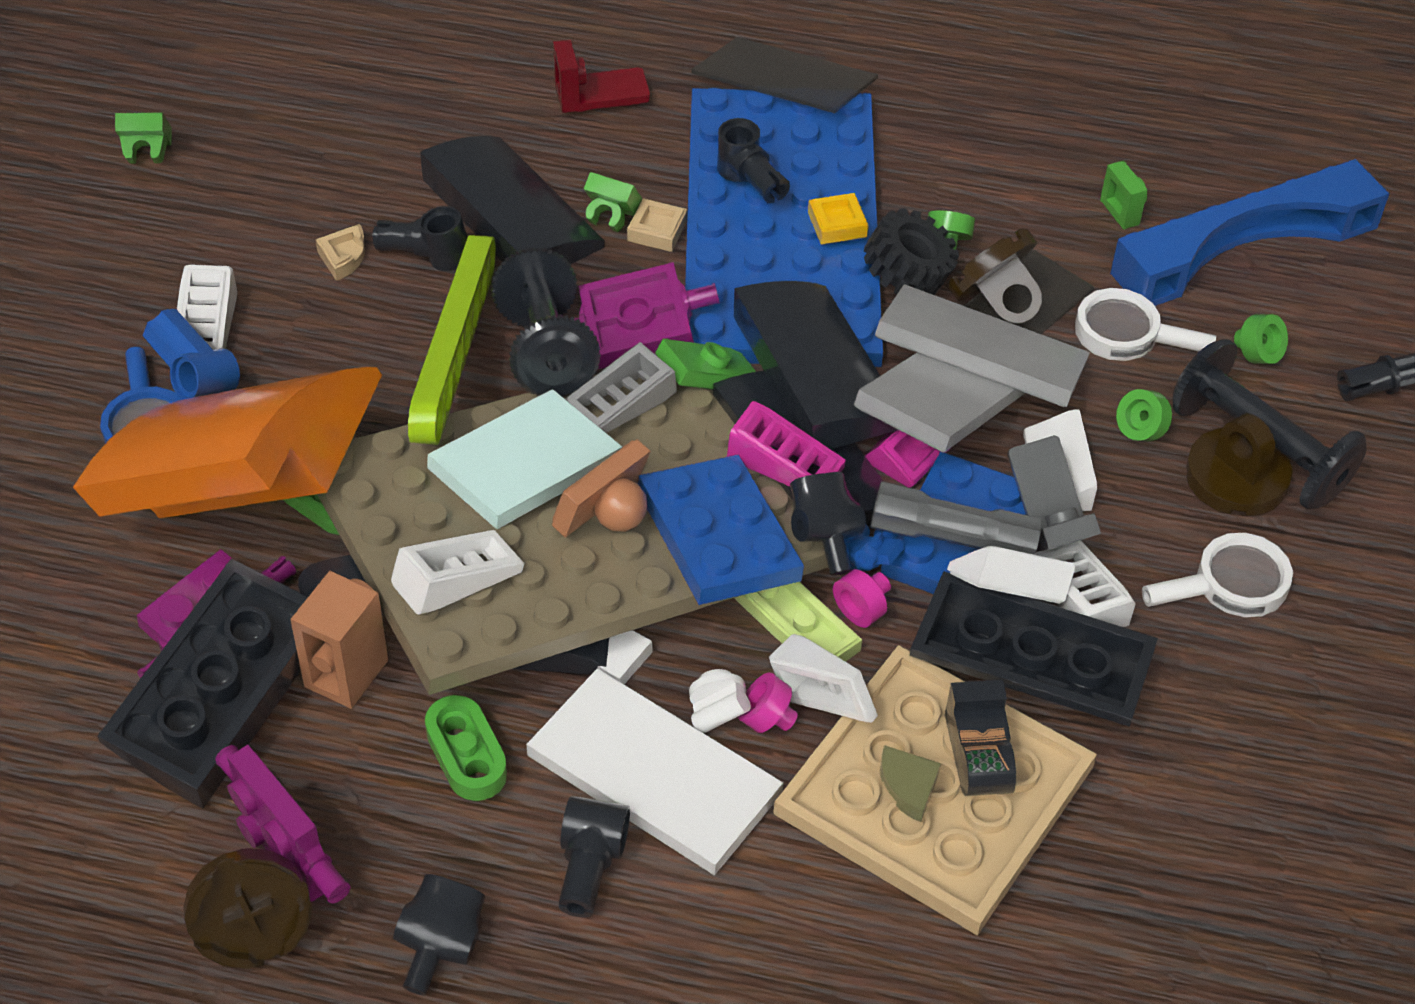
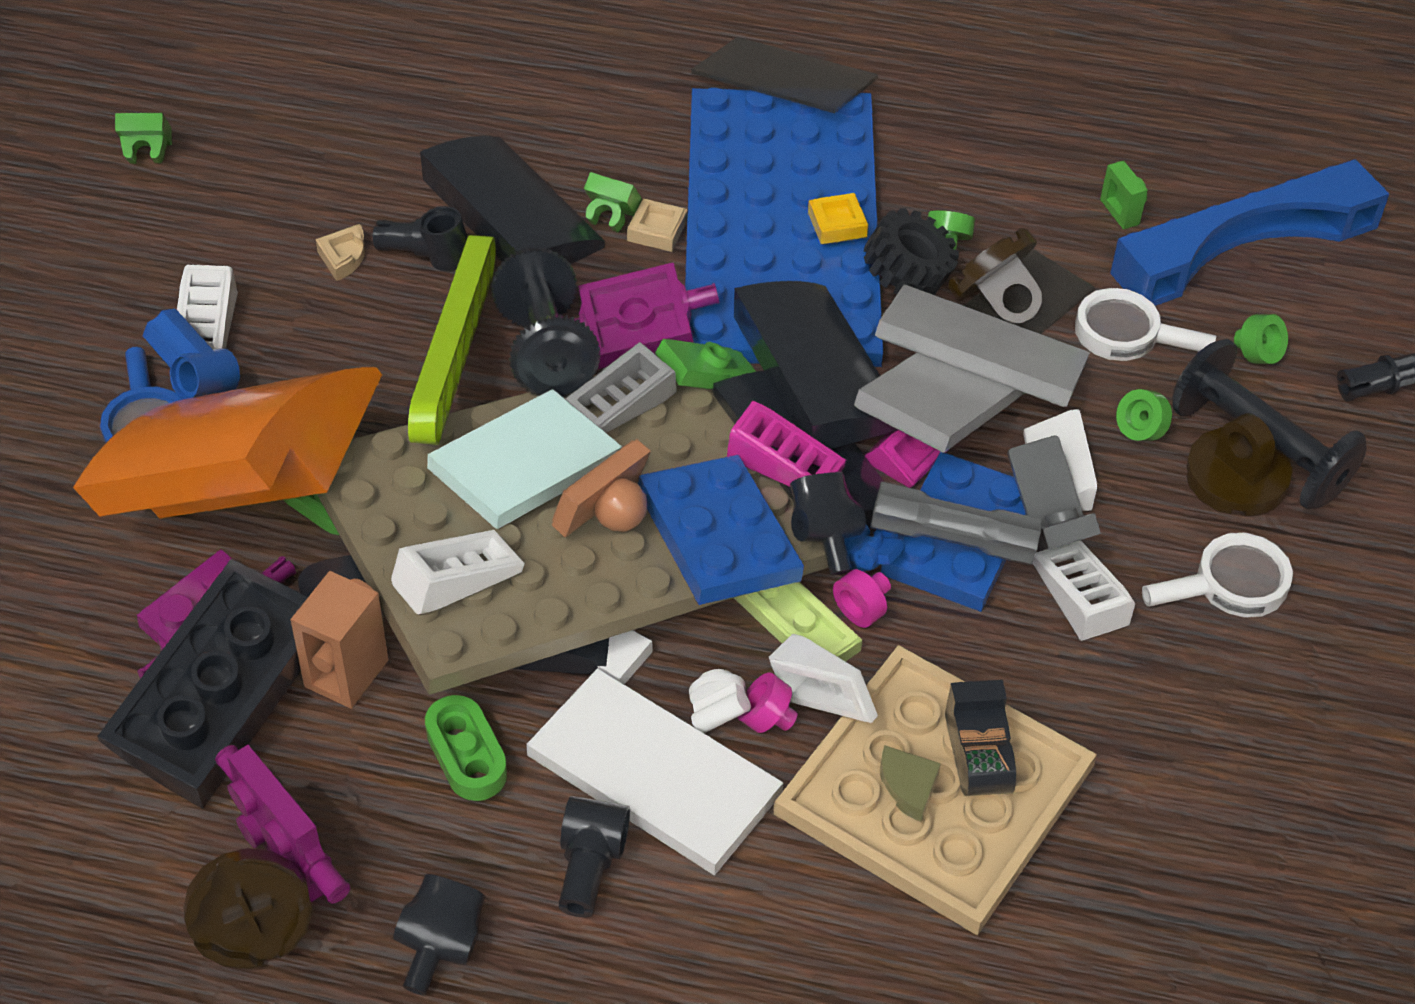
(594, 90): dark red bracket -> none
(743, 159): black pin -> none
(1015, 573): white slope -> none
(1035, 648): black slope -> none

